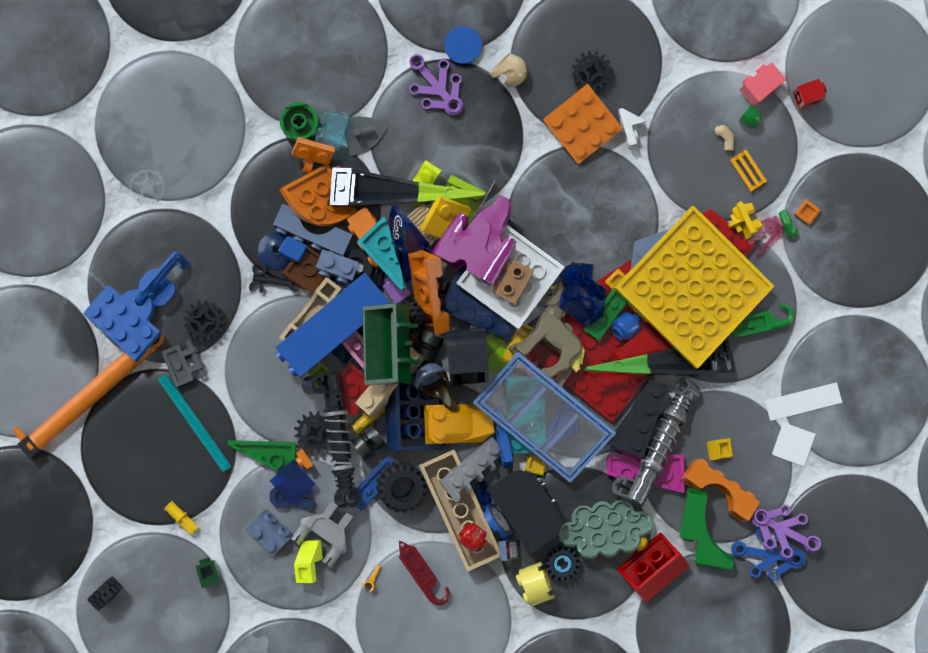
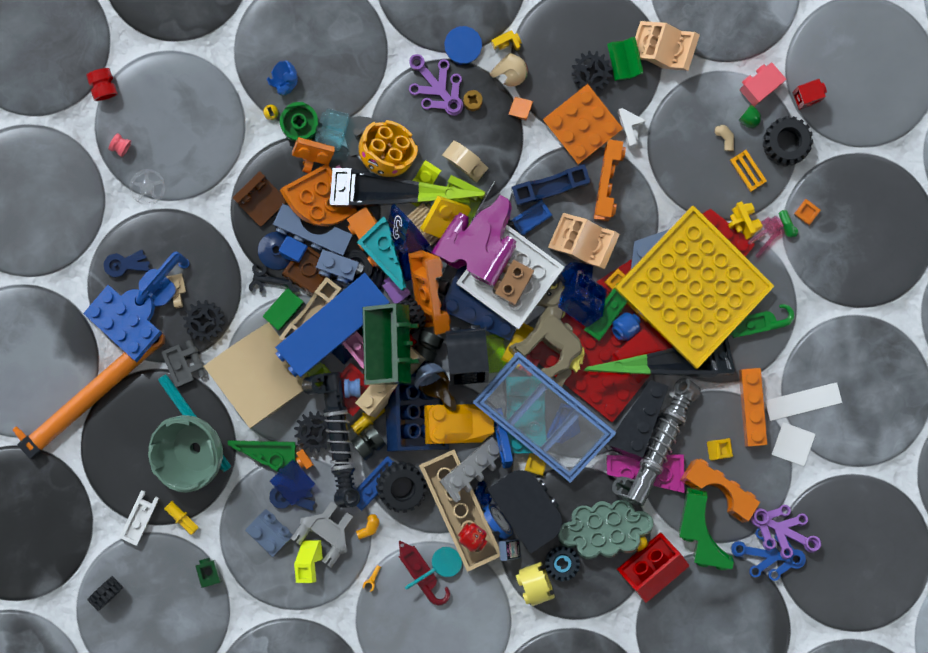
(102, 85): none -> red wheel
(116, 265): none -> dark blue piece
(119, 145): none -> coral wheel
(138, 519): none -> white hinge
(173, 453): none -> sand green piece
(178, 281): none -> tan plate
(255, 376): none -> tan slope
(259, 199): none -> reddish brown bracket
(274, 109): none -> yellow hinge
(283, 77): none -> blue hair
(283, 309): none -> green panel
(352, 388): none -> medium blue wheel
(371, 527): none -> light orange arm
(387, 148): none -> light orange cylinder
(445, 563): none -> teal piece
(465, 160): none -> tan brick
(471, 103): none -> pearl gold wheel
(503, 41): none -> yellow bracket
(520, 108): none -> orange slope
(531, 218): none -> blue tile
(550, 186): none -> dark blue arch
(583, 240): none -> light nougat bracket
(605, 206): none -> orange piece
(625, 59): none -> green panel
(666, 45): none -> light nougat bracket
(752, 407): none -> orange brick
(792, 125): none -> black tyre

